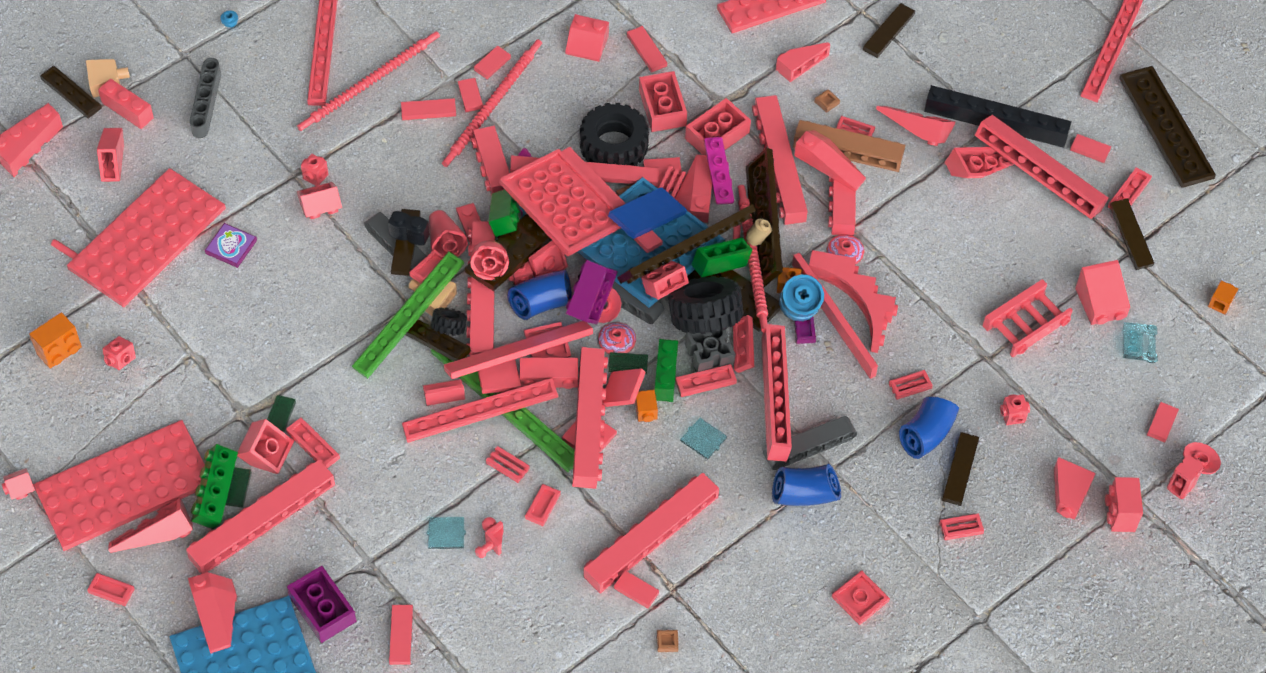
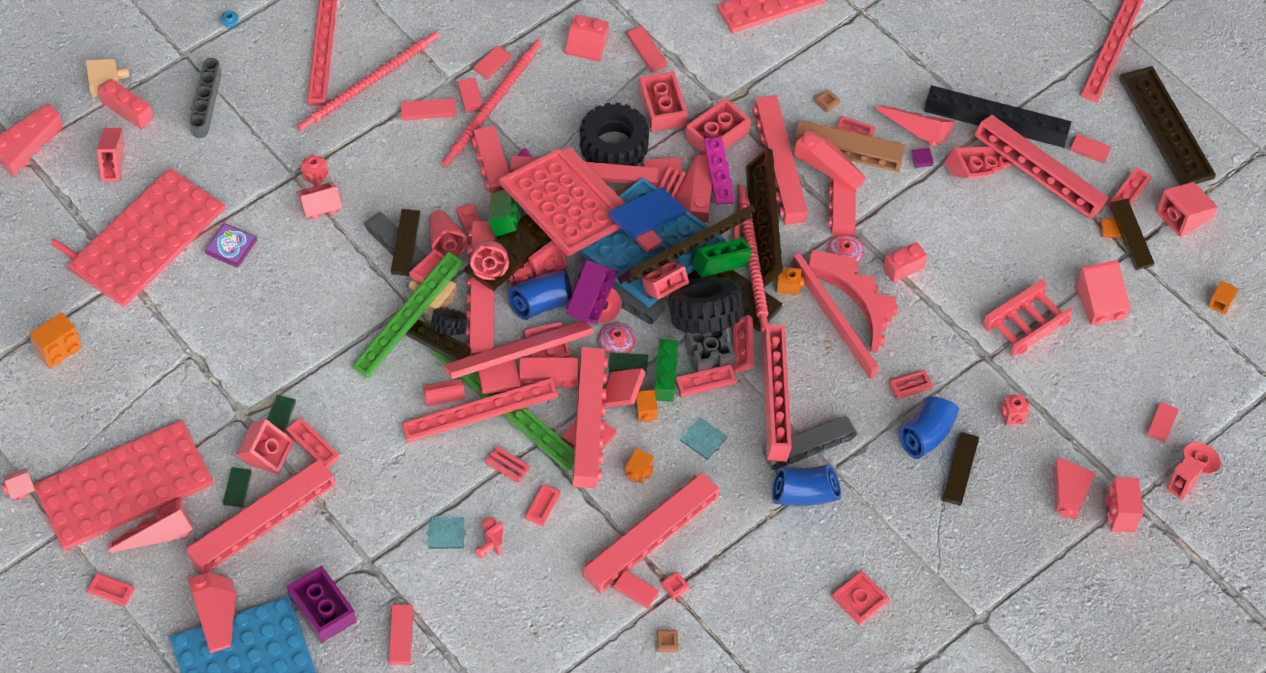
(71, 92): dark brown tile -> none
(119, 353): coral brick -> none
(214, 486): green brick -> none
(404, 227): black brick -> none
(639, 466): none -> orange brick
(675, 585): none -> coral tile
(758, 232): tan brick -> none
(790, 297): dark azure wheel -> none
(801, 59): coral slope -> none
(805, 331): magenta tile -> none
(889, 30): dark brown tile -> none
(905, 262): none -> coral brick
(922, 157): none -> magenta tile
(977, 526): coral tile -> none
(1110, 229): none -> orange tile
(1134, 342): clear light blue plate -> none
(1186, 208): none -> coral slope

